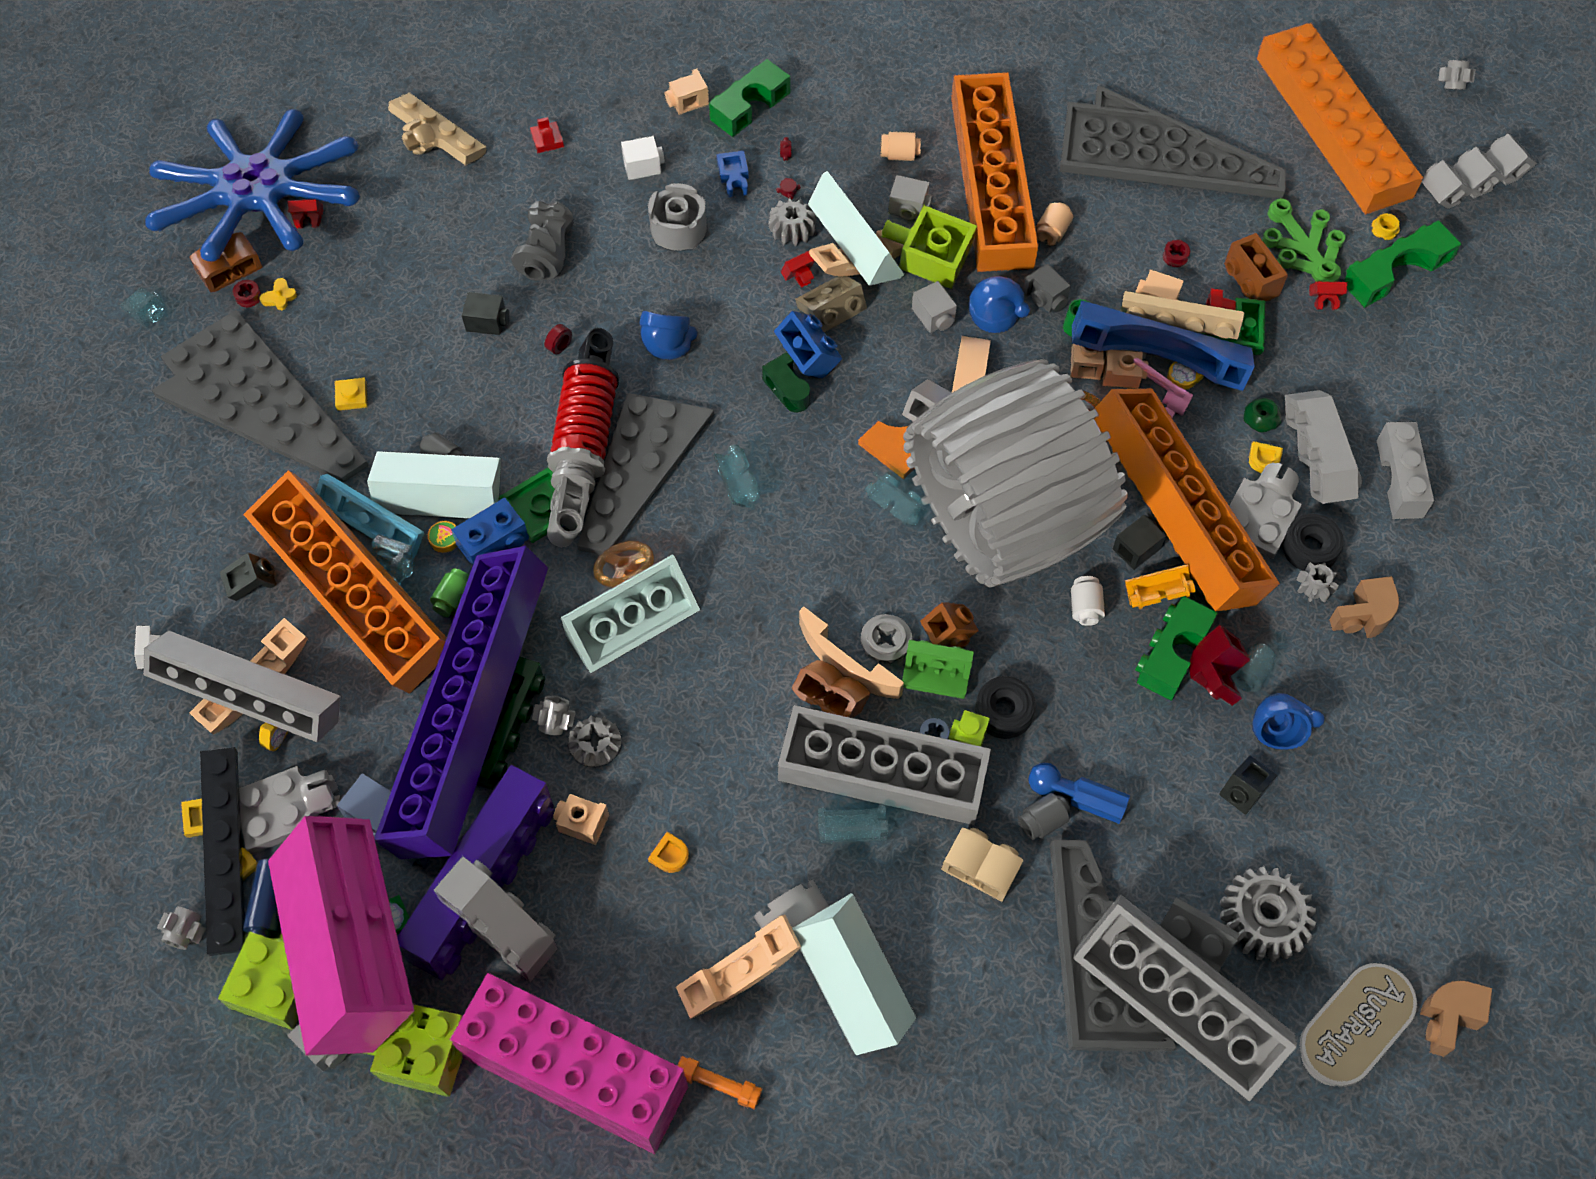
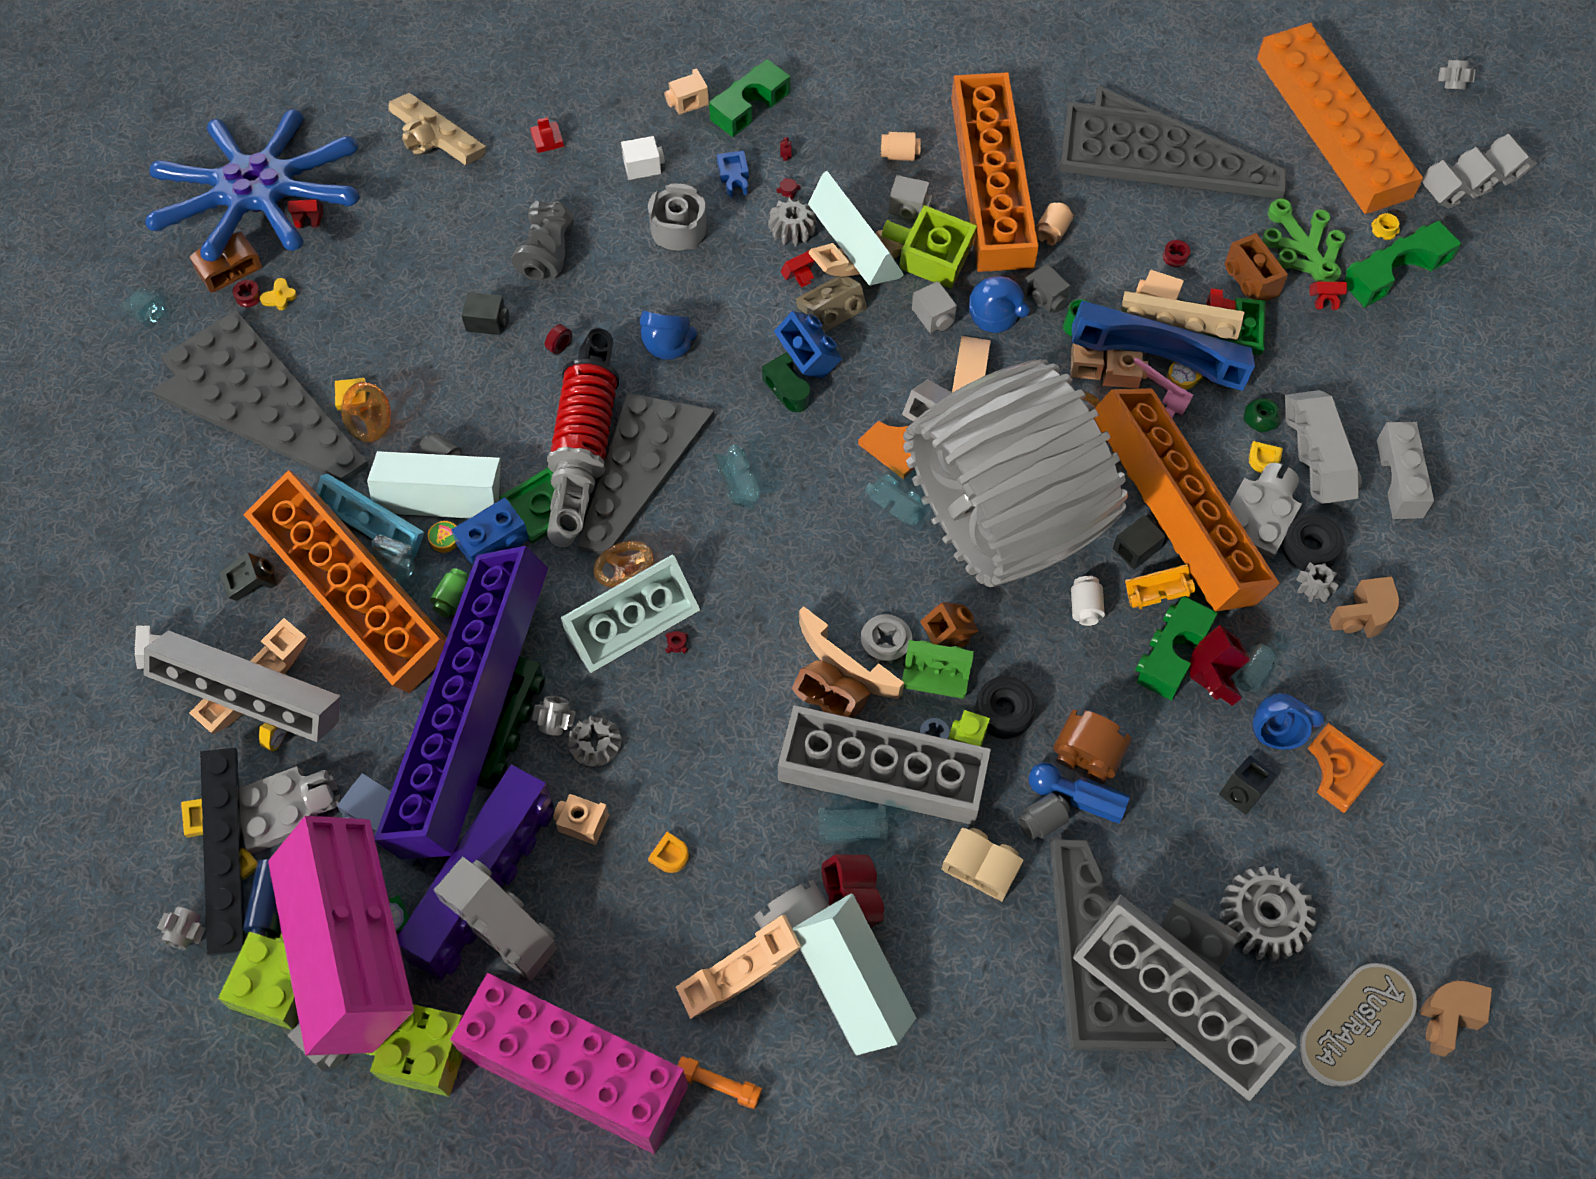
(373, 411): none -> clear orange piece
(676, 642): none -> dark red piece
(854, 876): none -> dark red brick
(1092, 745): none -> dark orange brick
(1344, 767): none -> orange tile

